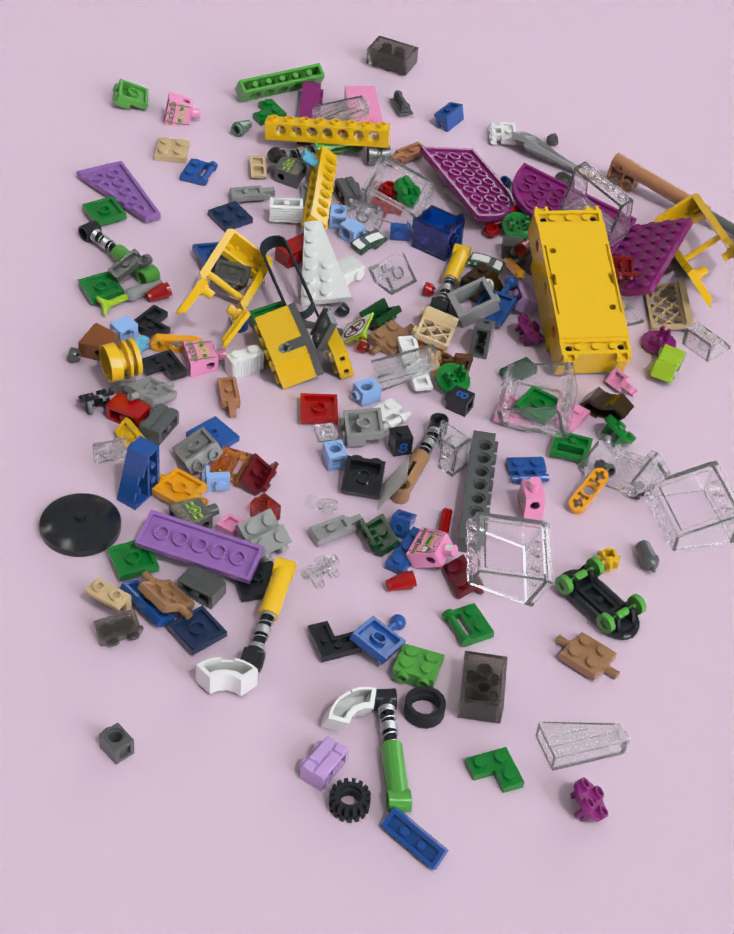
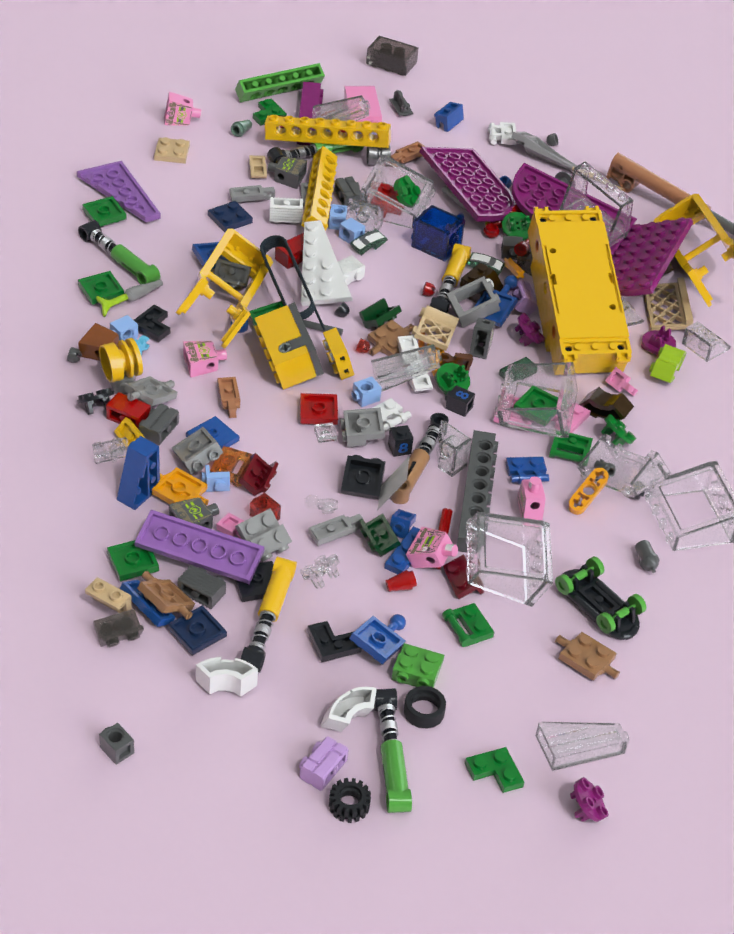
(80, 525): black dish -> none
(128, 264): dark grey hinge -> none
(130, 94): bright green plate -> none
(159, 292): red cone -> none
(164, 338): light orange beam -> none
(166, 362): black plate -> none
(195, 168): blue plate -> none
(244, 361): white brick -> none
(309, 158): medium azure plate -> none
(323, 328): dark grey plate -> none
(334, 455): light blue brick -> none
(357, 329): piece -> none
(388, 188): red plate -> none
(393, 273): clear slope -> none
(400, 231): blue plate -> none
(414, 838): blue plate -> none
(482, 687): clear smoke brick -> none
(609, 559): yellow gear -> none
(624, 267): dark red bracket -> none

